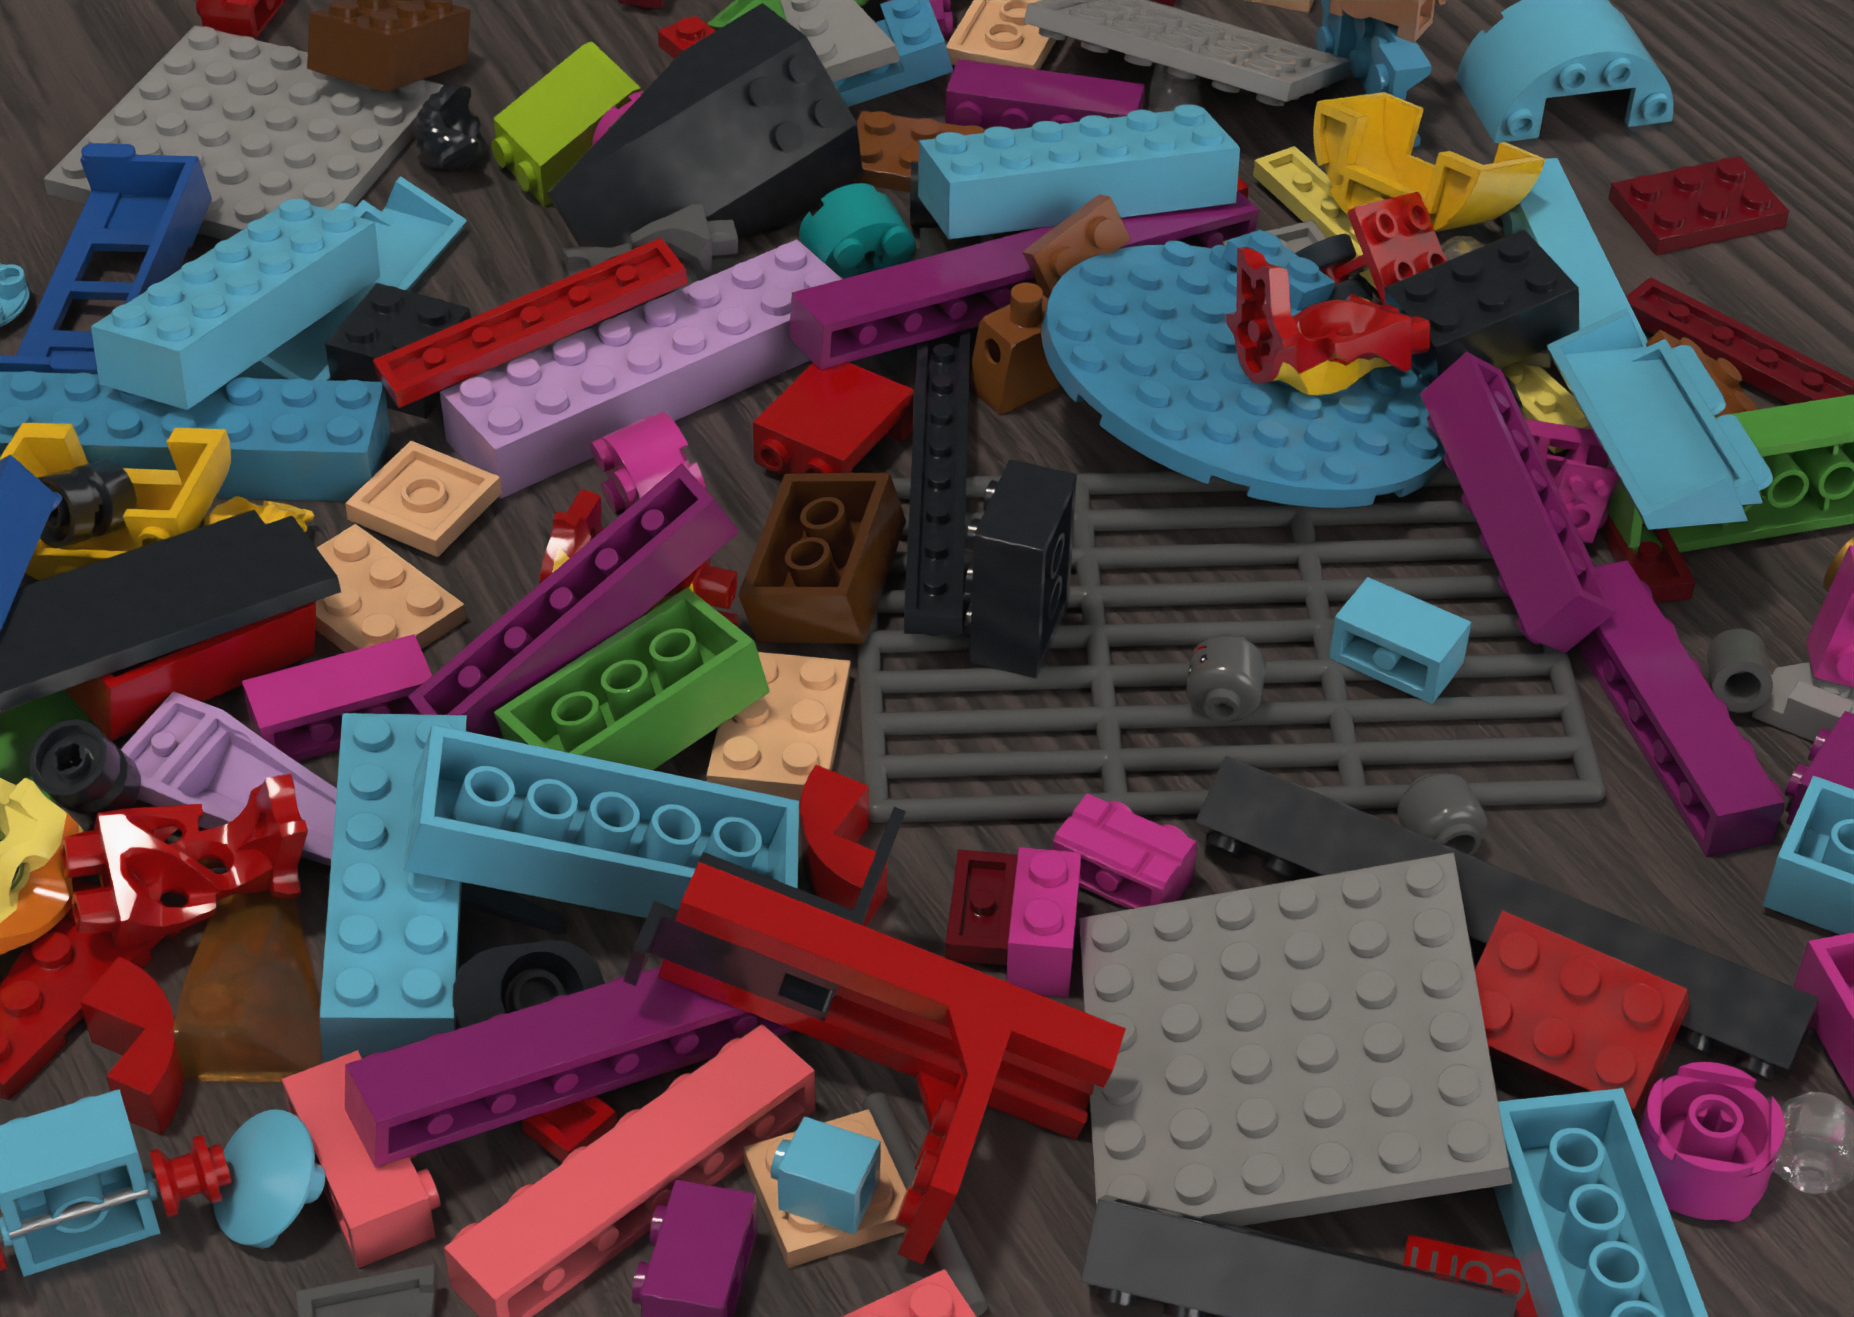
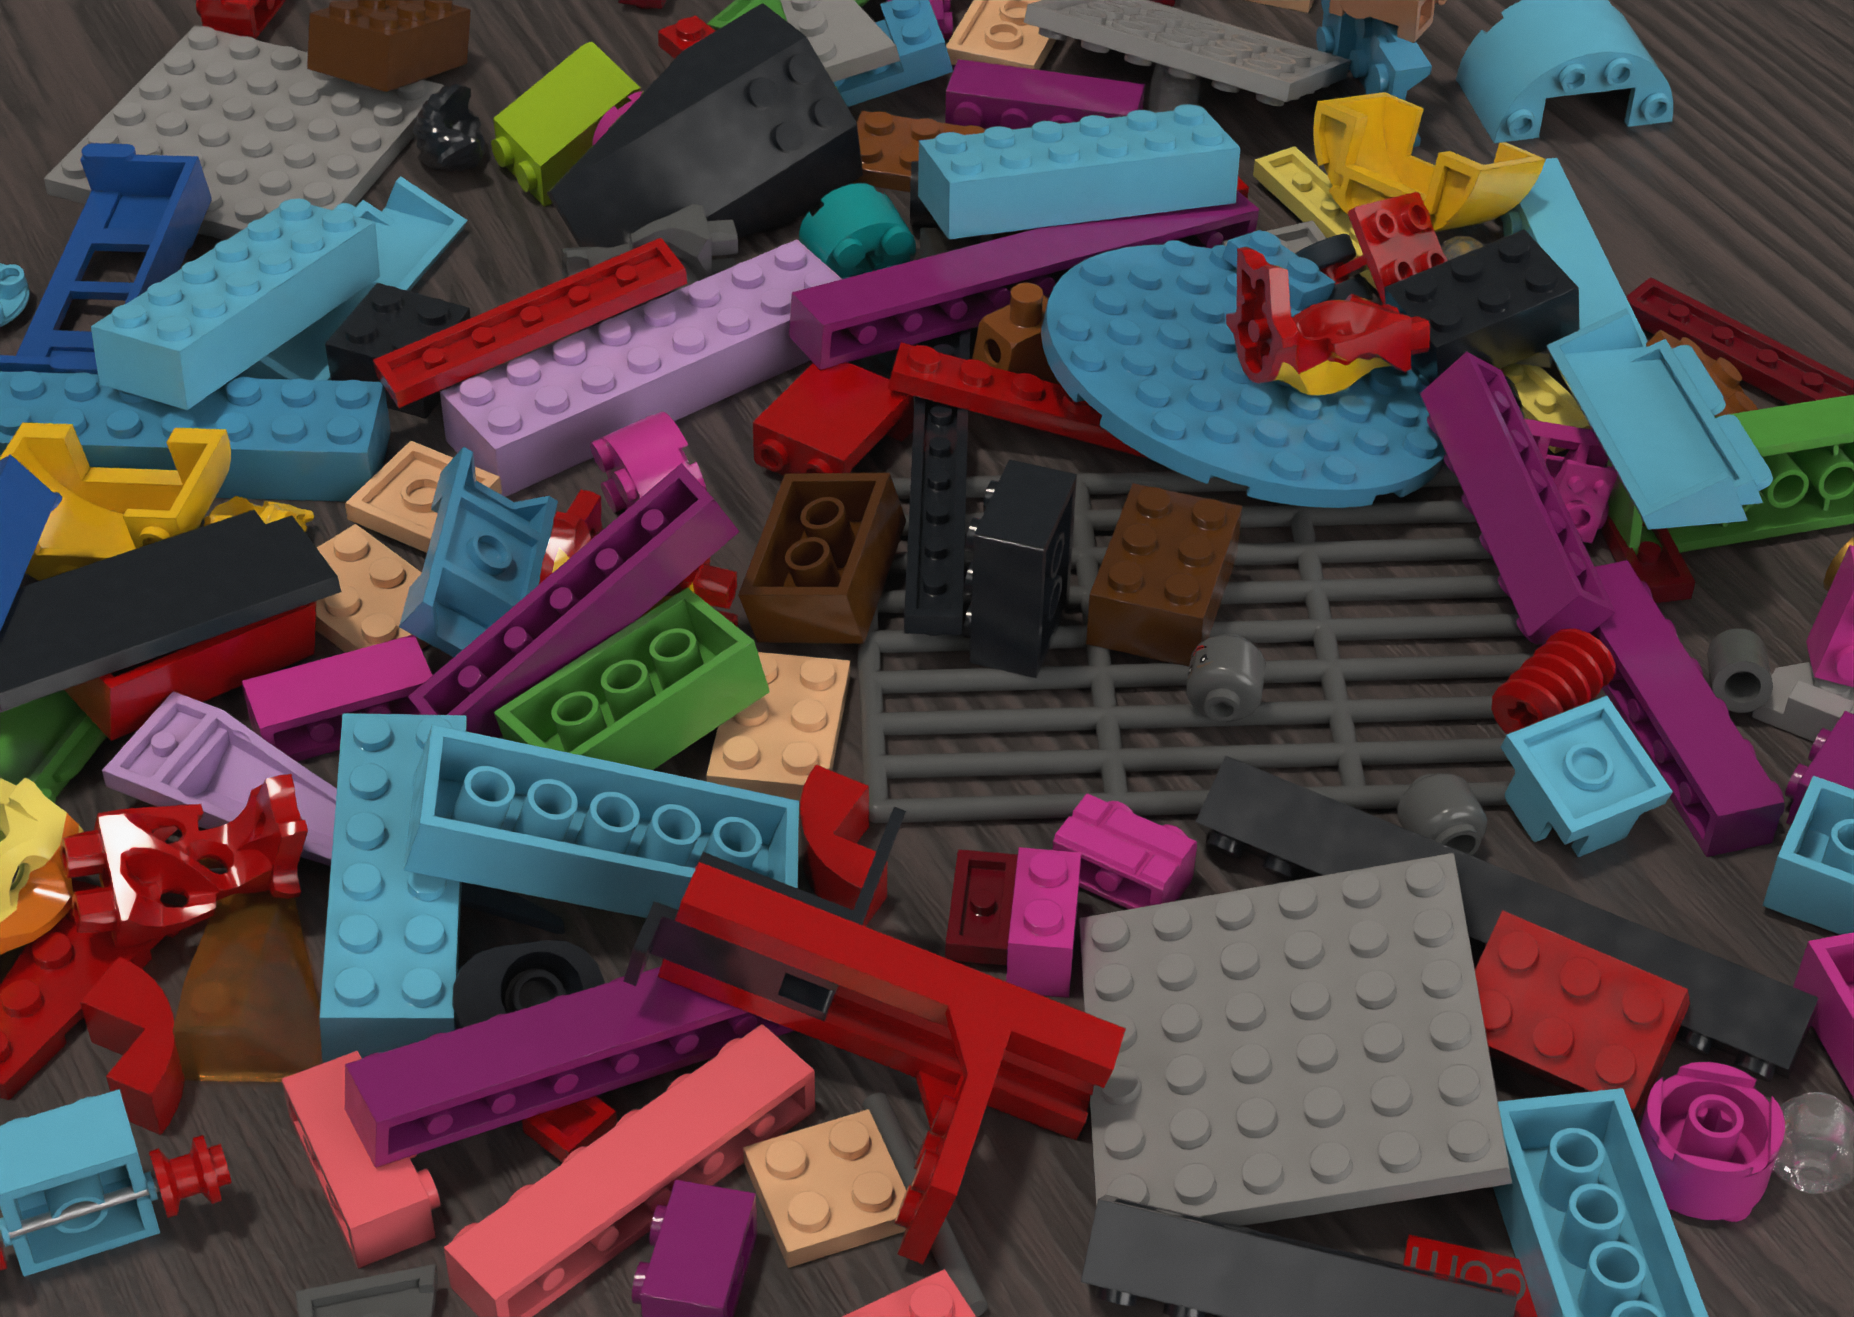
(84, 770): black wheel -> none
(90, 503): black wheel -> none
(270, 1177): medium azure dish -> none
(478, 559): none -> dark azure piece
(827, 1174): medium azure brick -> none
(998, 394): none -> red plate
(1084, 234): dark orange plate -> none
(1163, 574): none -> reddish brown brick
(1399, 640): medium azure brick -> none
(1554, 680): none -> red piece
(1581, 777): none -> medium azure panel
(1698, 205): dark red plate -> none

